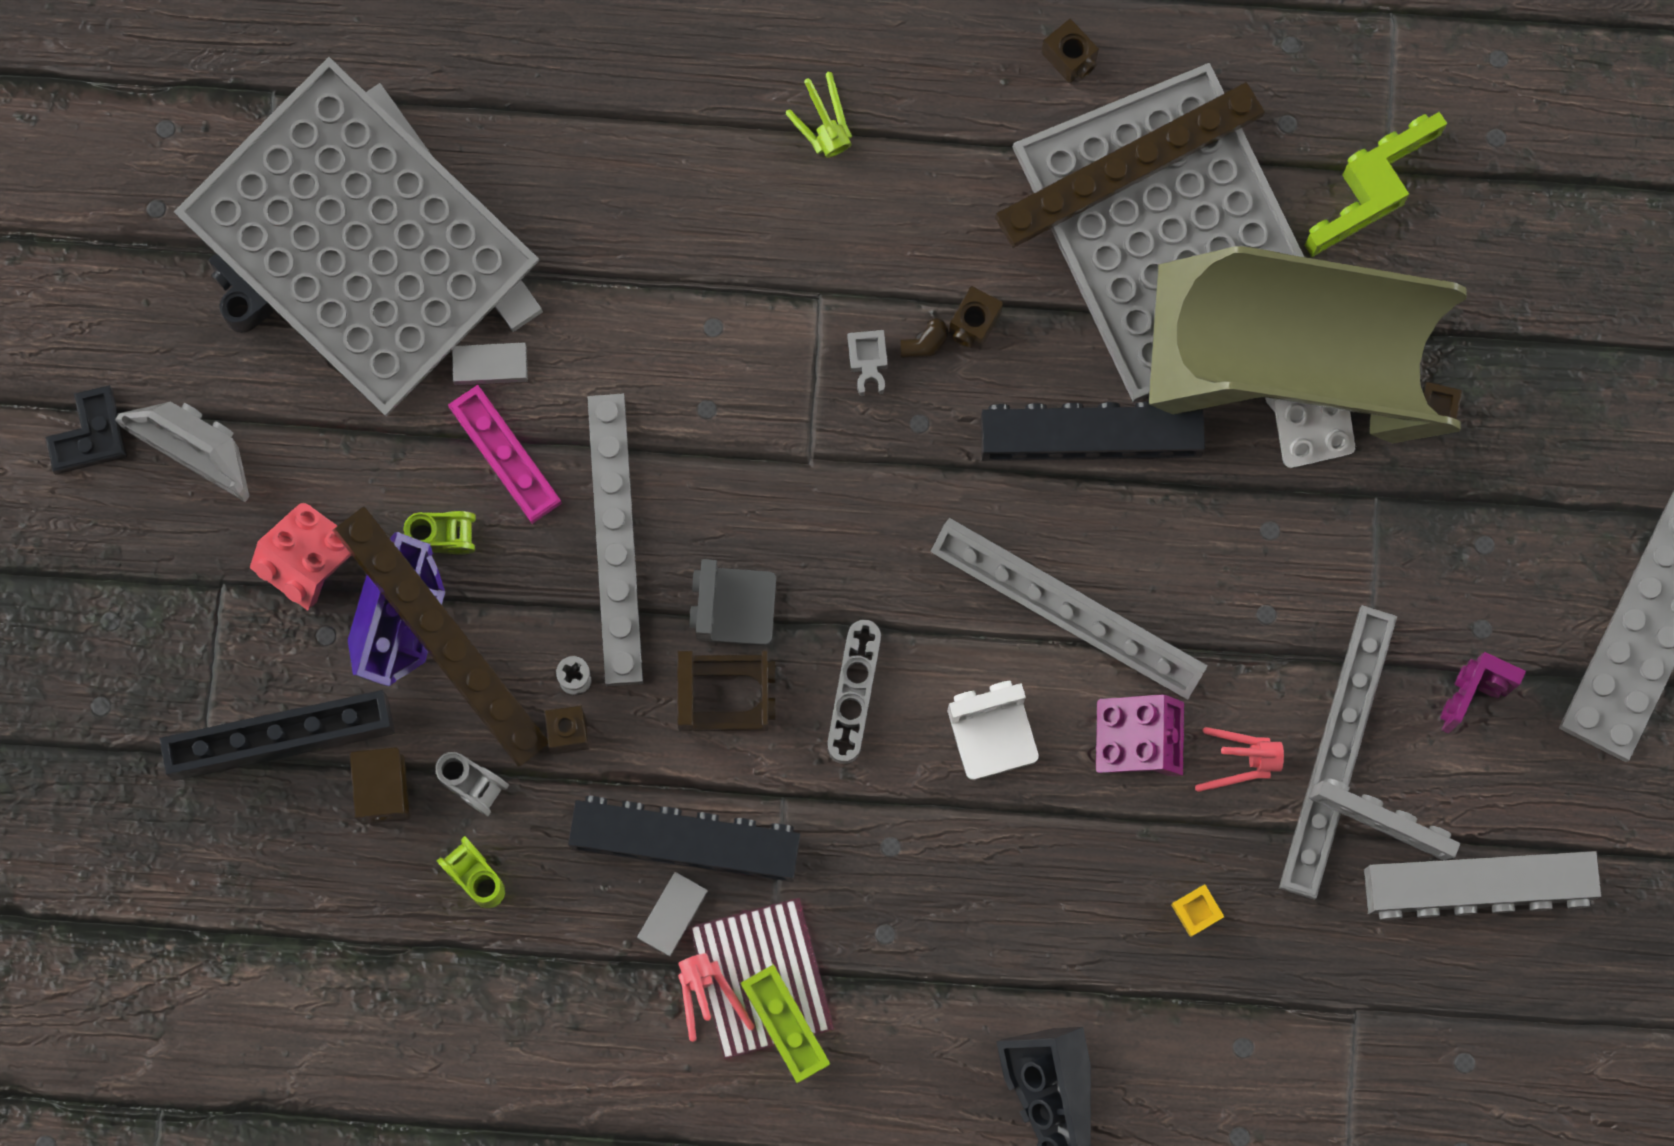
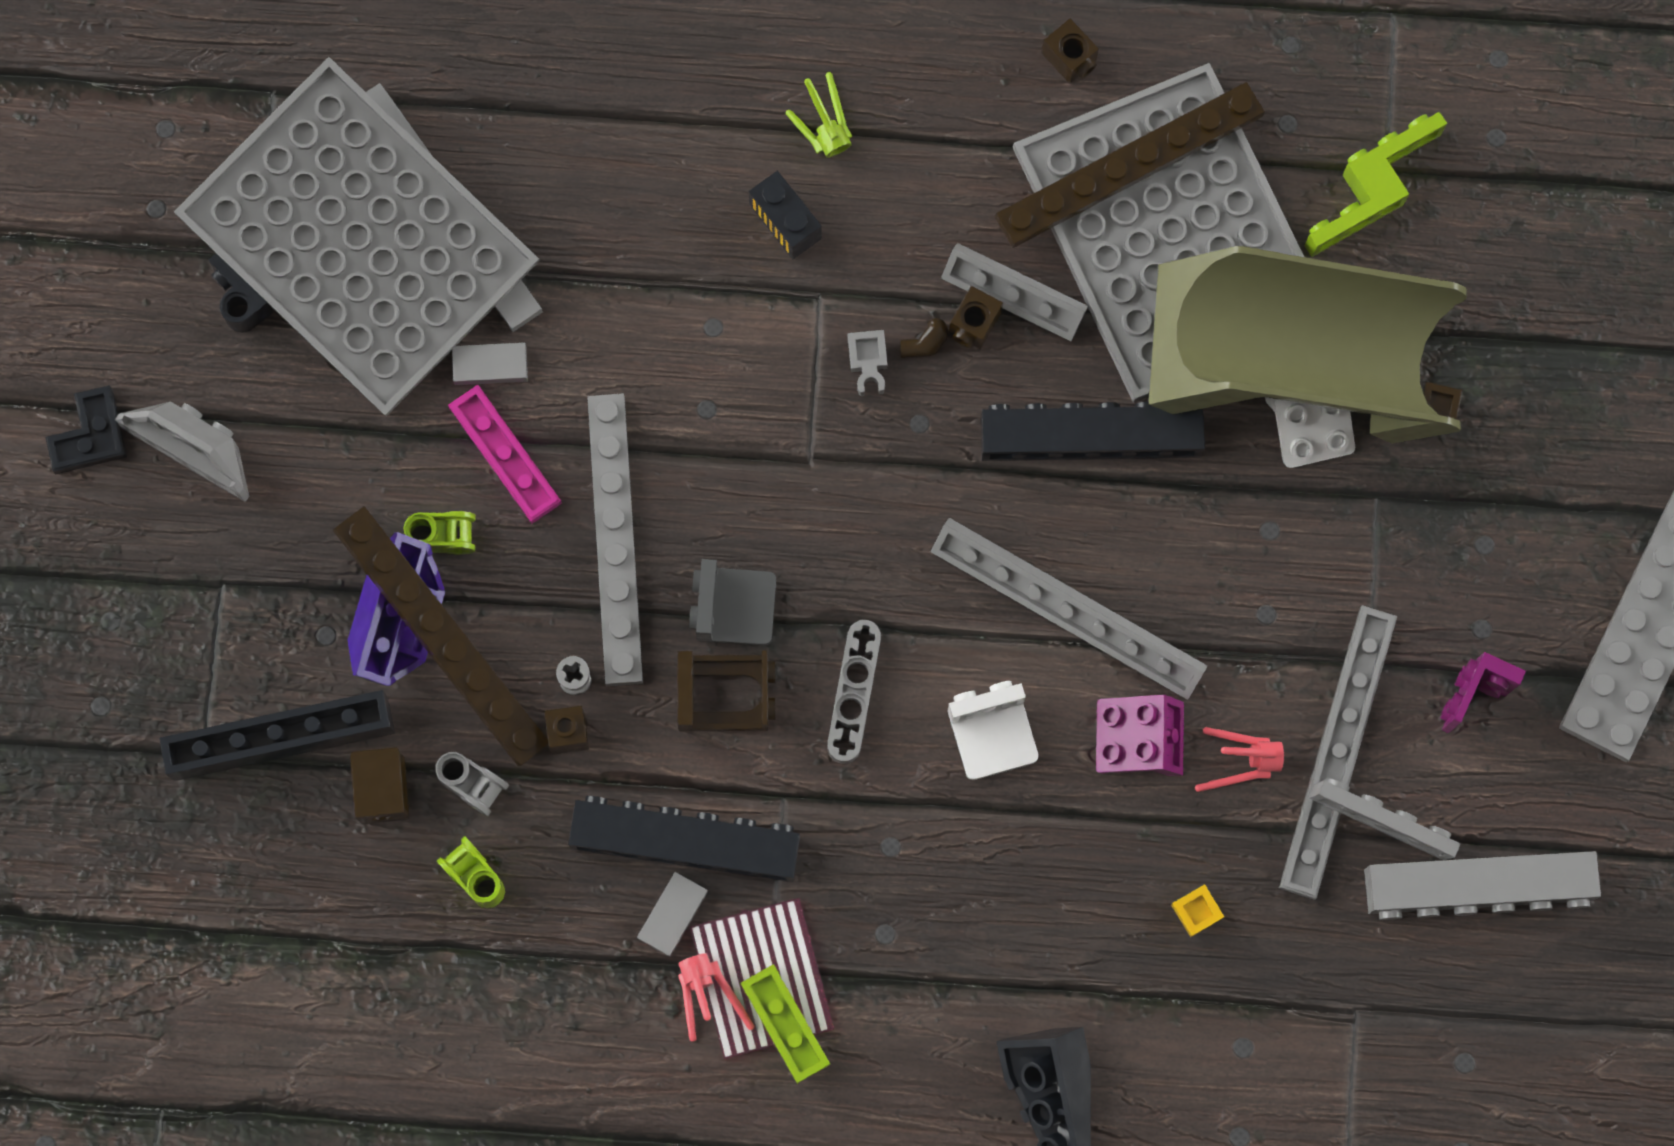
(299, 554): coral bracket -> none
(785, 215): none -> black brick
(1016, 291): none -> light grey plate

